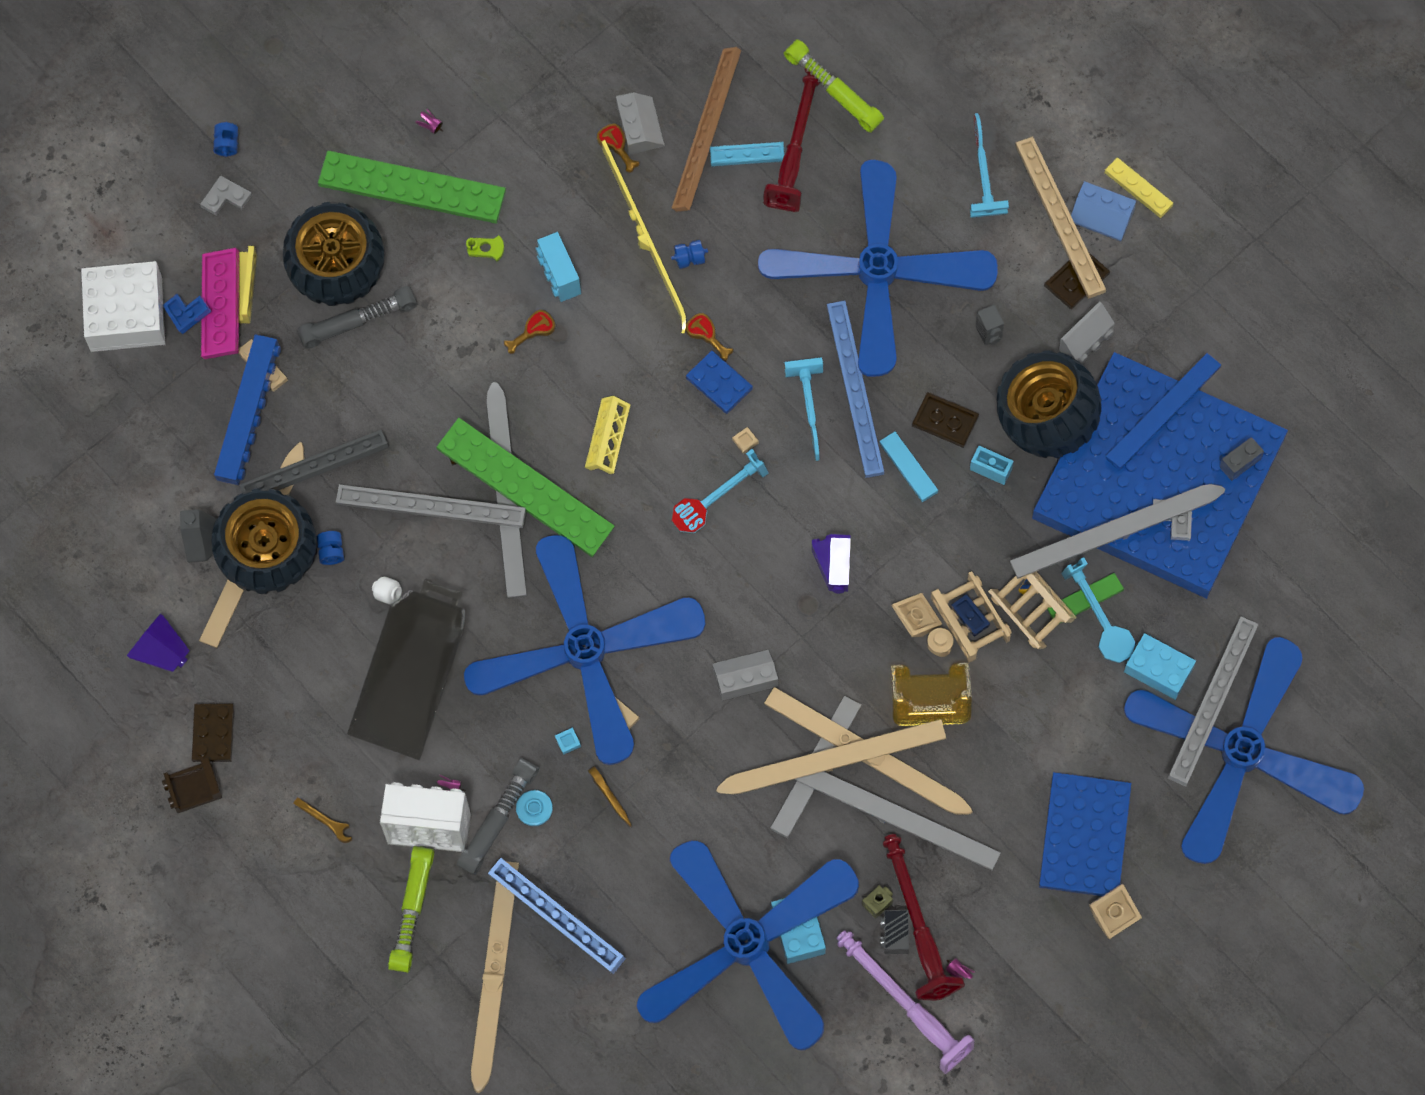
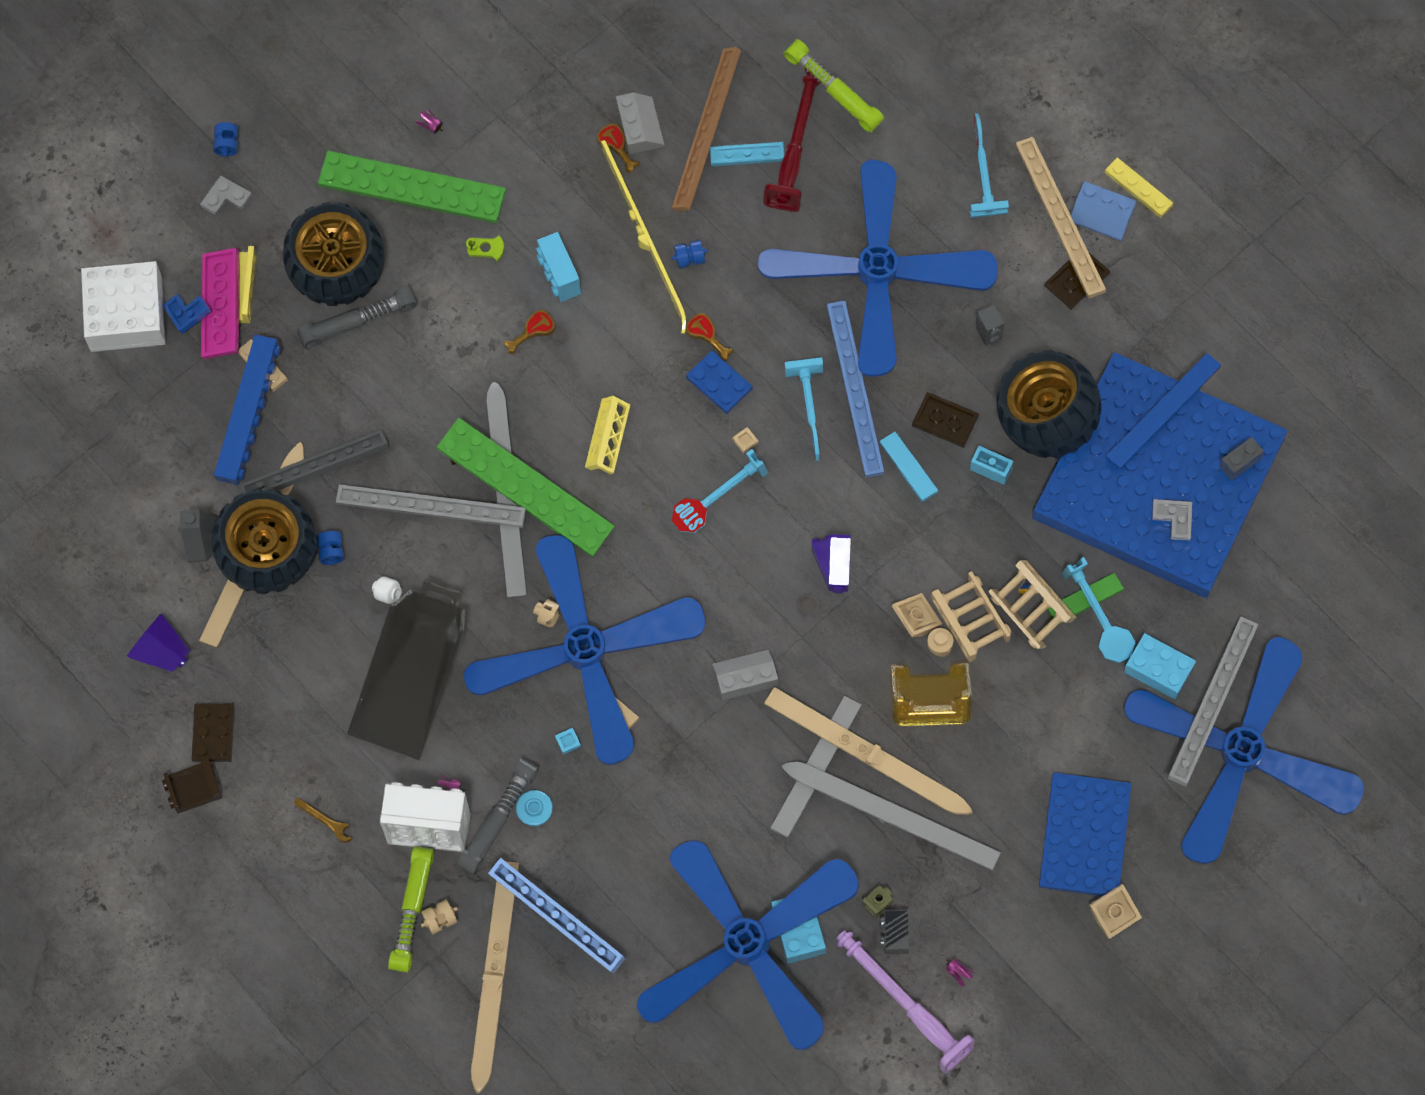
(438, 917): none -> tan wheel
(547, 611): none -> tan piece
(599, 781): pearl gold piece -> none
(833, 758): tan piece -> none
(938, 985): dark red piece -> none
(970, 615): dark blue plate -> none
(1088, 334): light grey slope -> none
(1116, 529): light grey piece -> none

